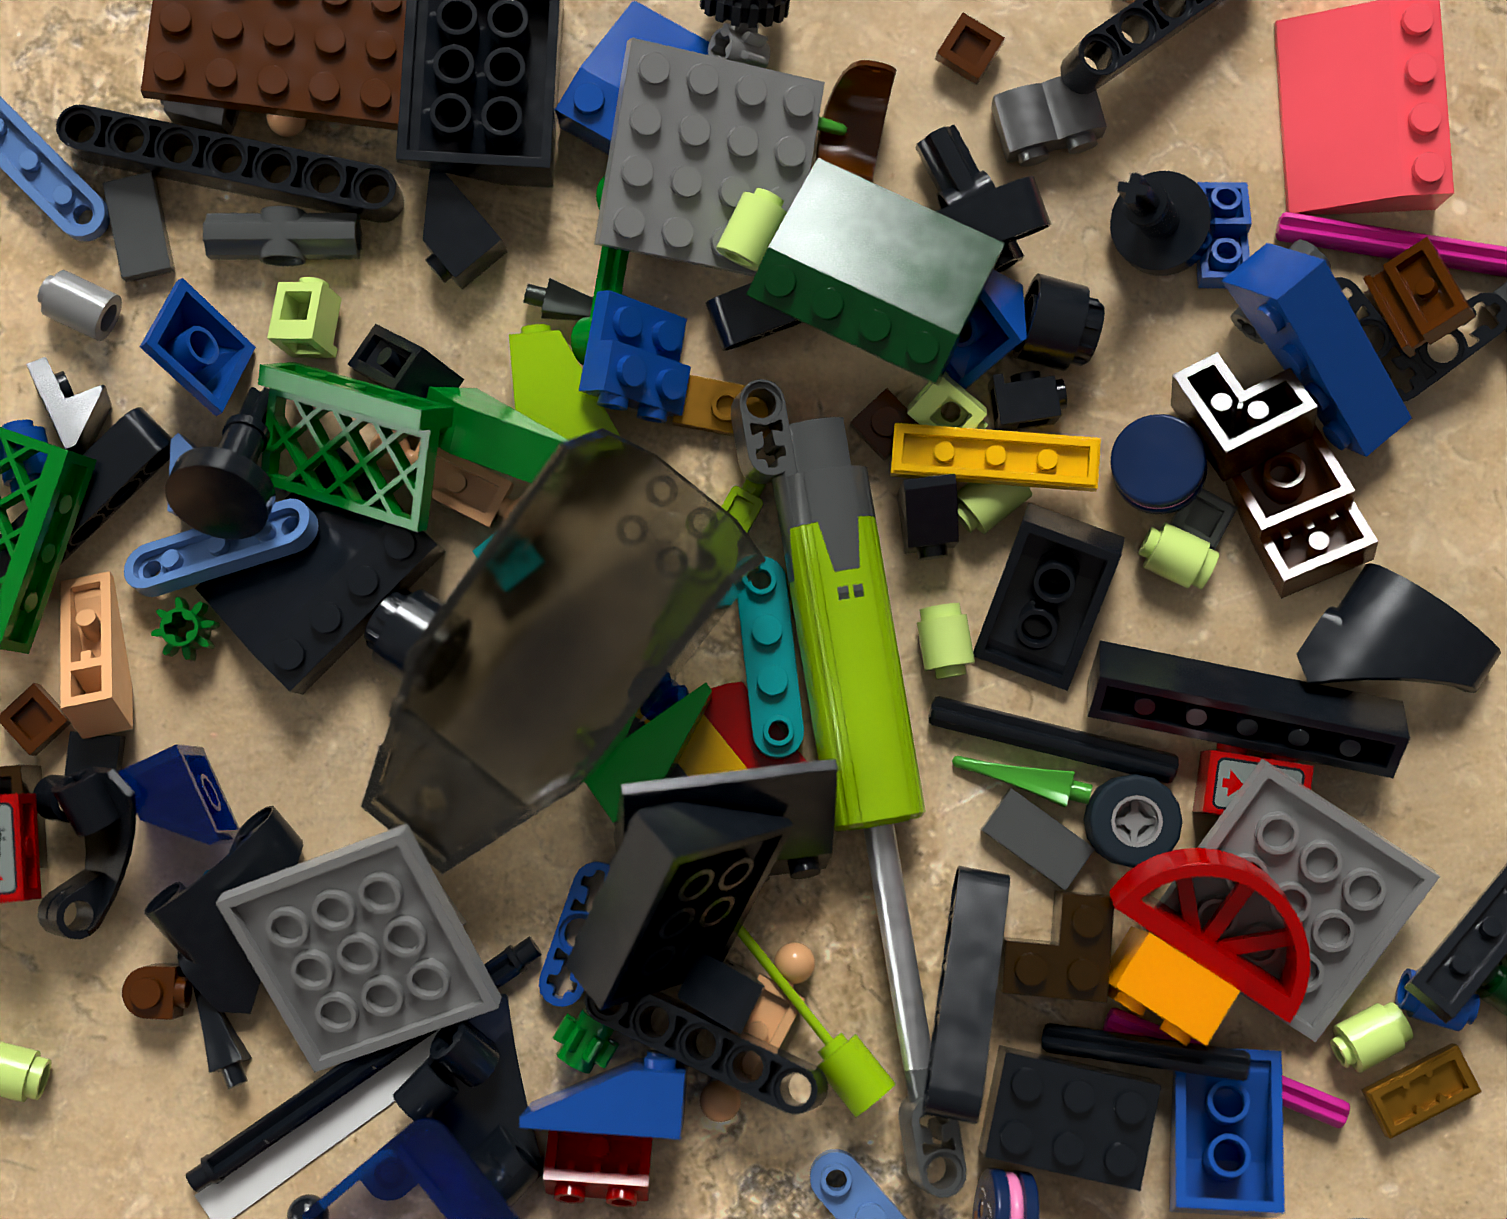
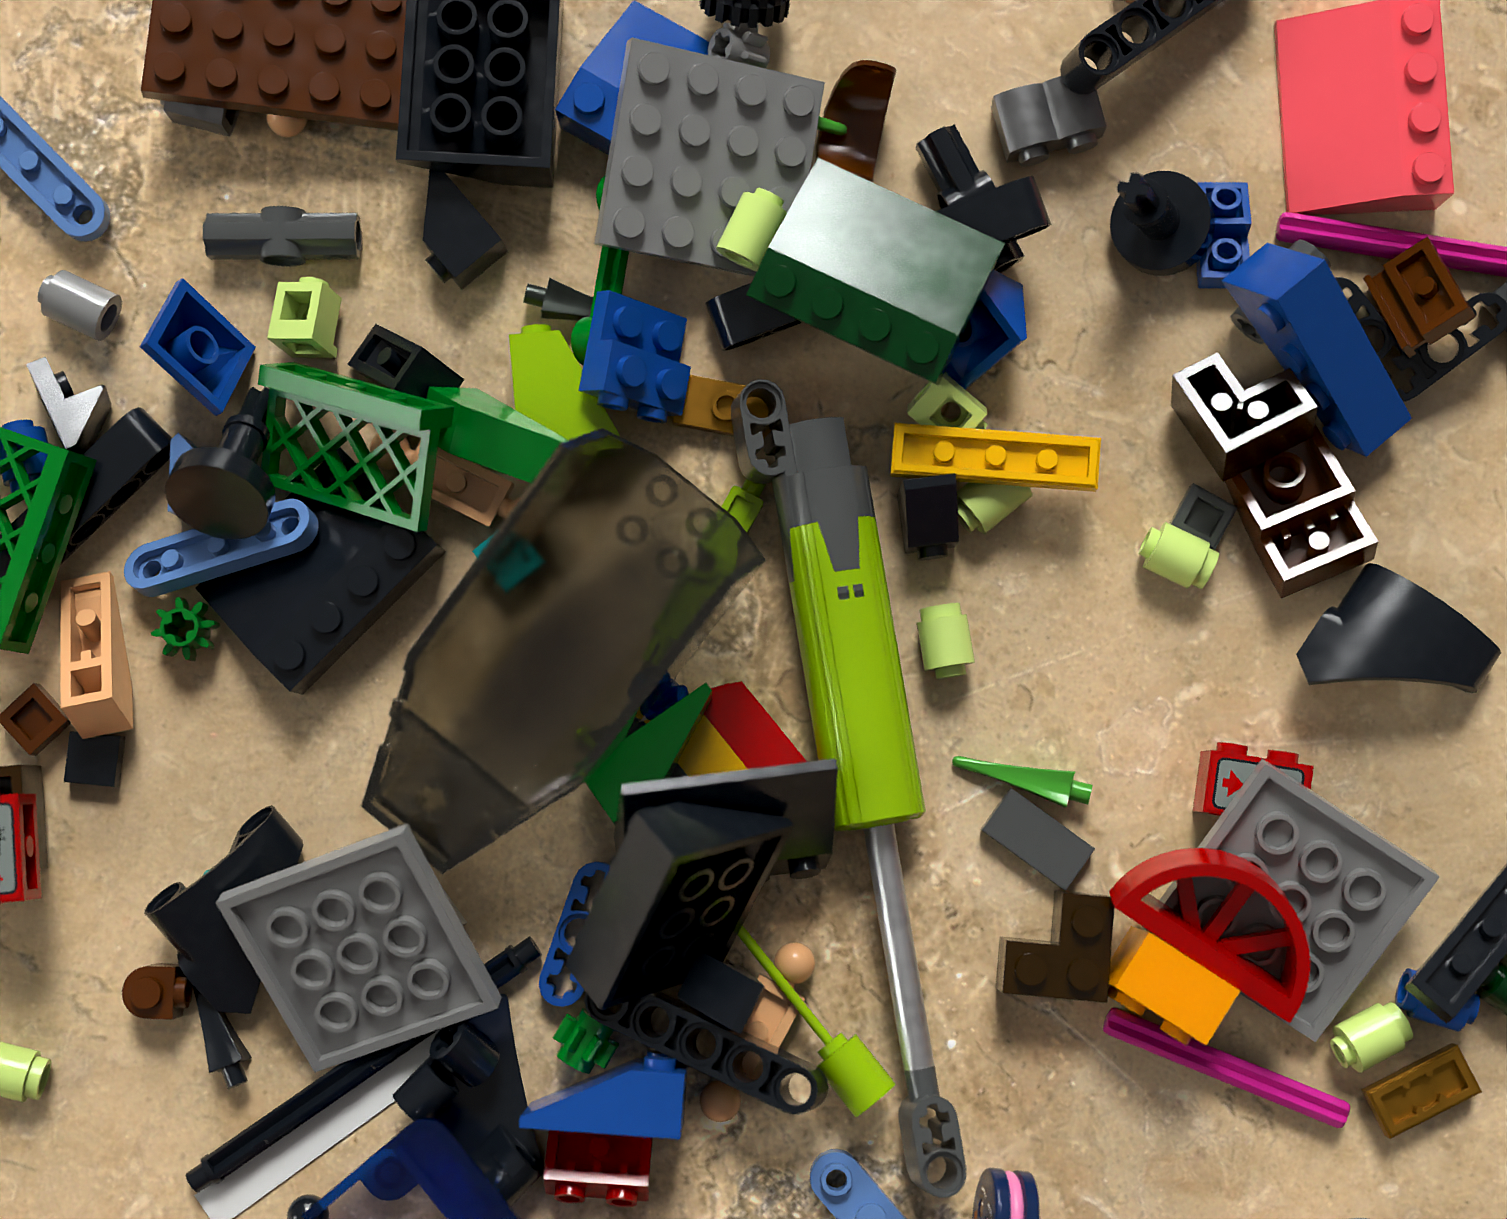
(105, 813): black panel -> none
(138, 226): dark grey tile -> none
(182, 795): clear blue slope -> none
(210, 152): black beam -> none
(398, 626): black piece -> none
(771, 663): teal plate -> none
(877, 422): reddish brown plate -> none
(966, 995): black beam -> none
(969, 48): reddish brown plate -> none
(1026, 400): black brick -> none
(1049, 596): black slope -> none
(1053, 739): black axle -> none
(1060, 323): black piece -> none
(1069, 1118): black brick -> none
(1146, 1051): black axle -> none
(1151, 820): black wheel -> none
(1159, 464): dark blue head -> none
(1229, 1141): blue slope -> none
(1247, 709): black brick -> none

